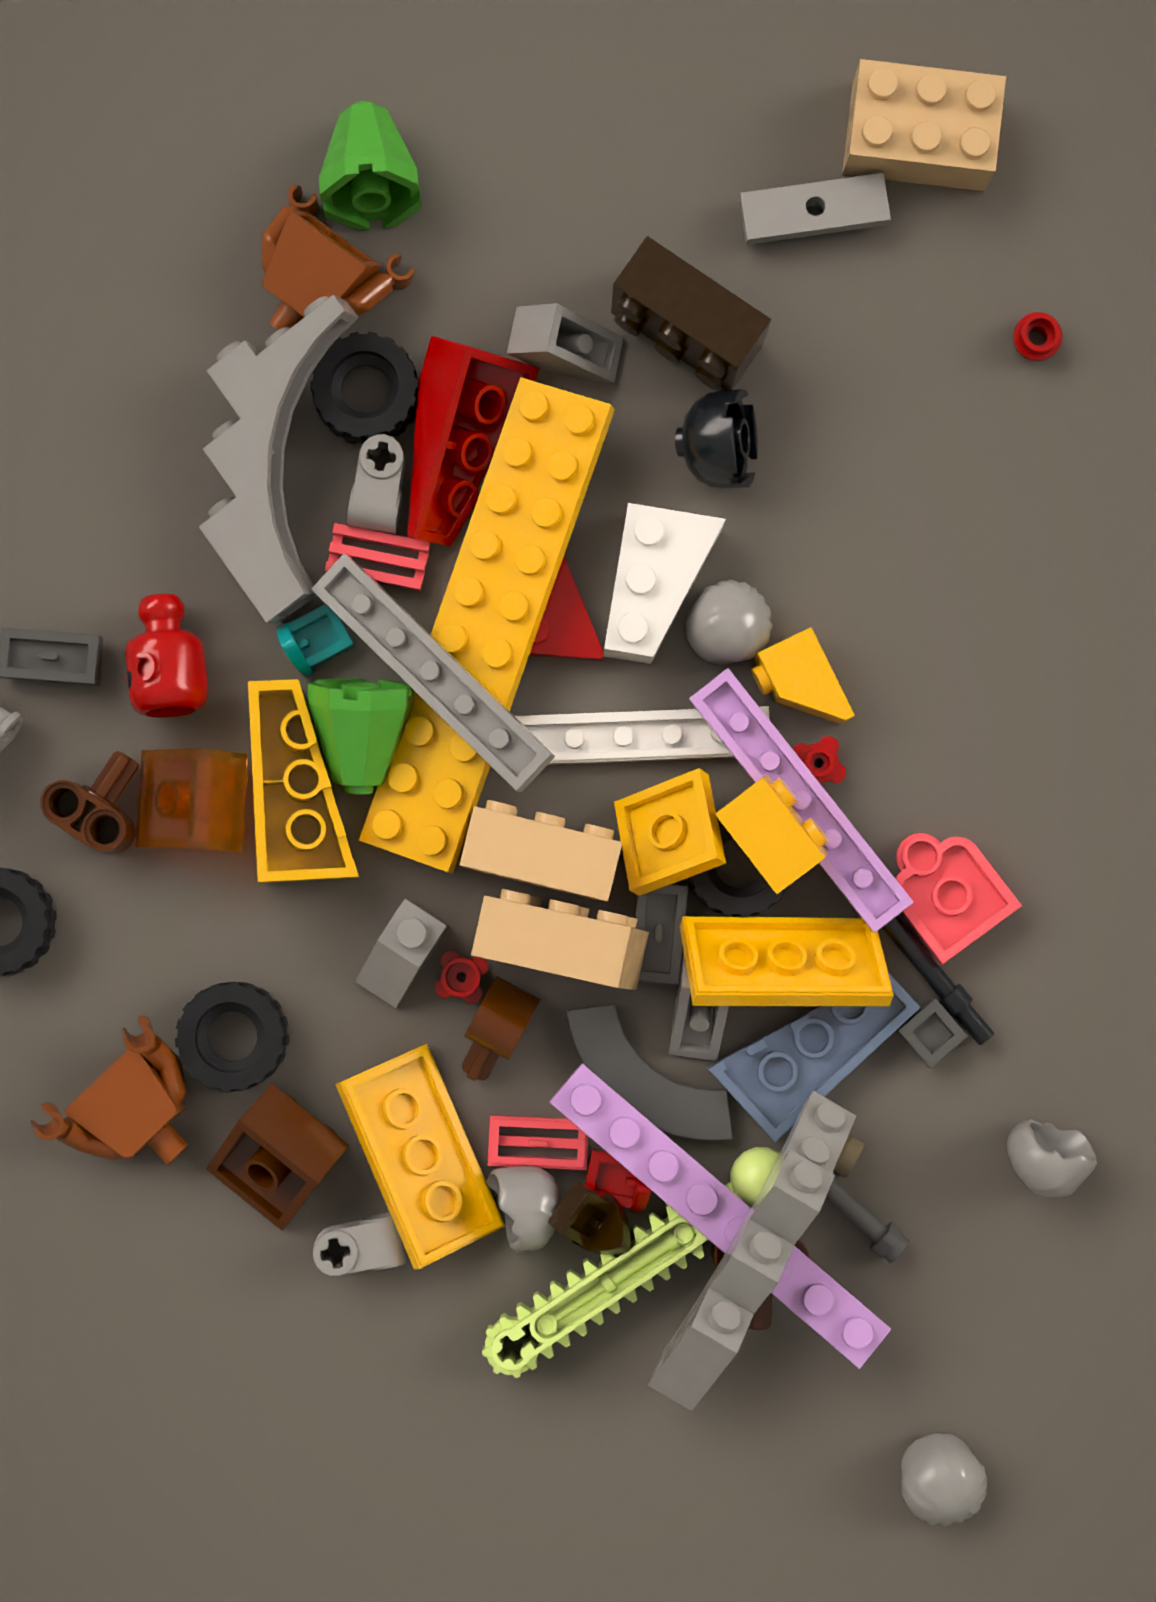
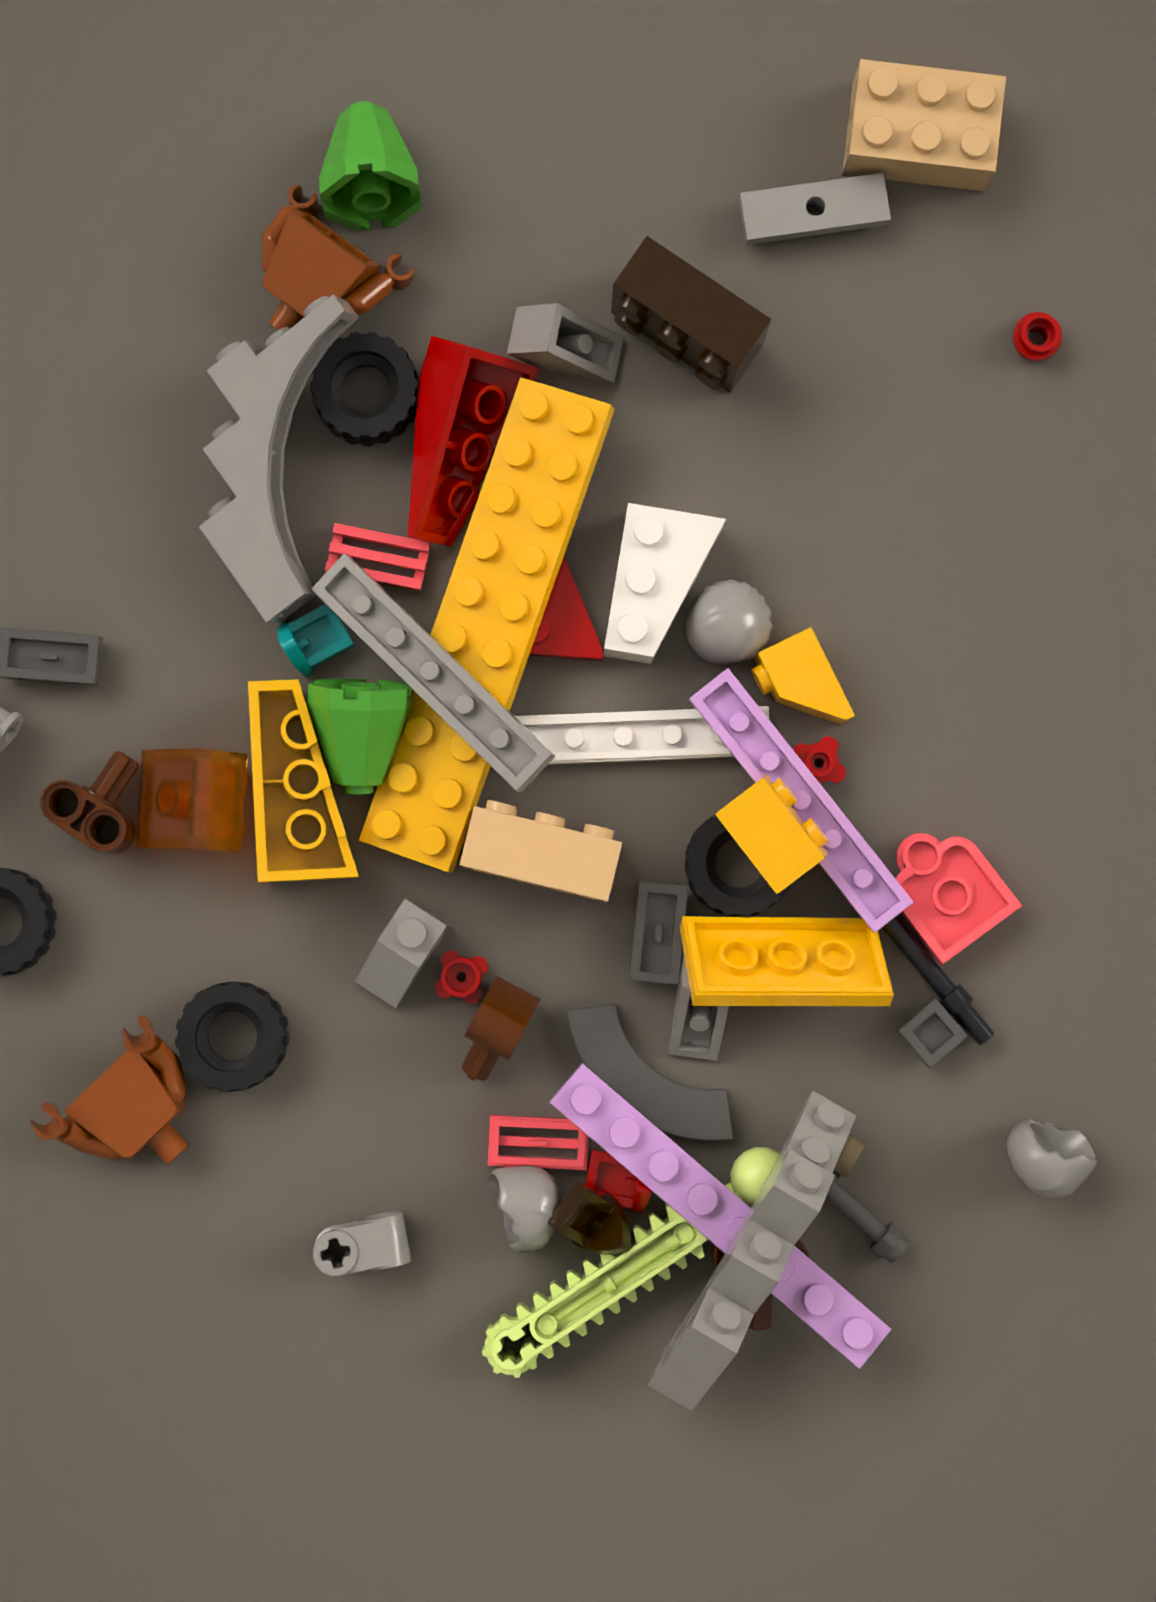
(165, 662): red piece -> none
(276, 1156): reddish brown slope -> none
(377, 494): light grey piece -> none
(420, 1156): yellow tile -> none
(561, 939): tan brick -> none
(669, 832): yellow plate -> none
(719, 439): black cylinder -> none
(807, 1055): sand blue wing -> none
(942, 1479): light grey hair -> none

